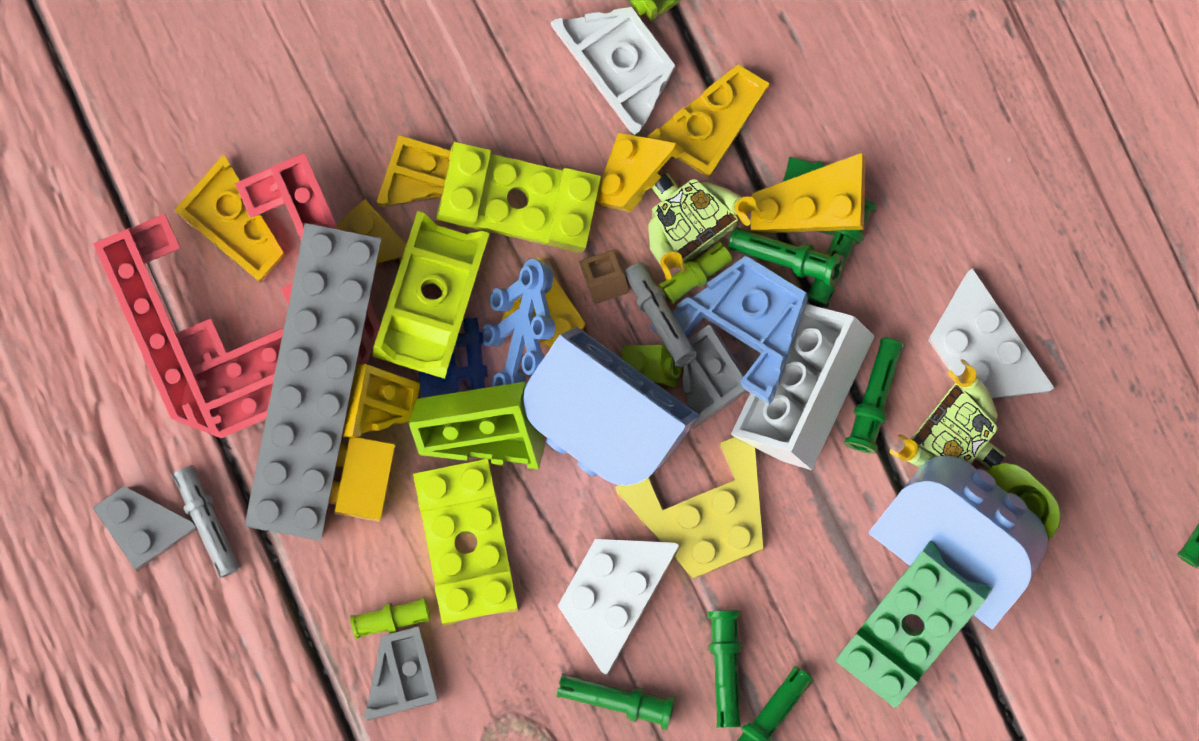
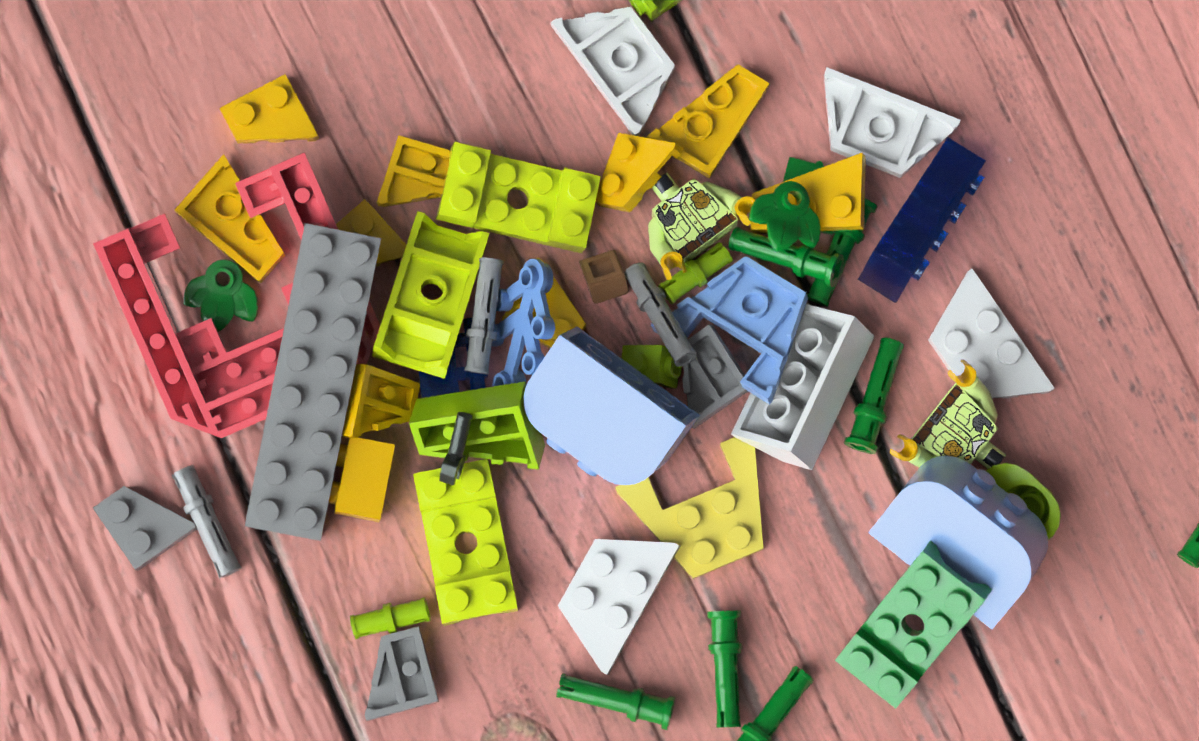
(219, 300): none -> green plate
(269, 115): none -> yellow wing
(454, 460): none -> pearl dark grey bar
(484, 315): none -> light grey pin
(786, 221): none -> green plate
(881, 125): none -> white wing
(922, 219): none -> clear blue wedge

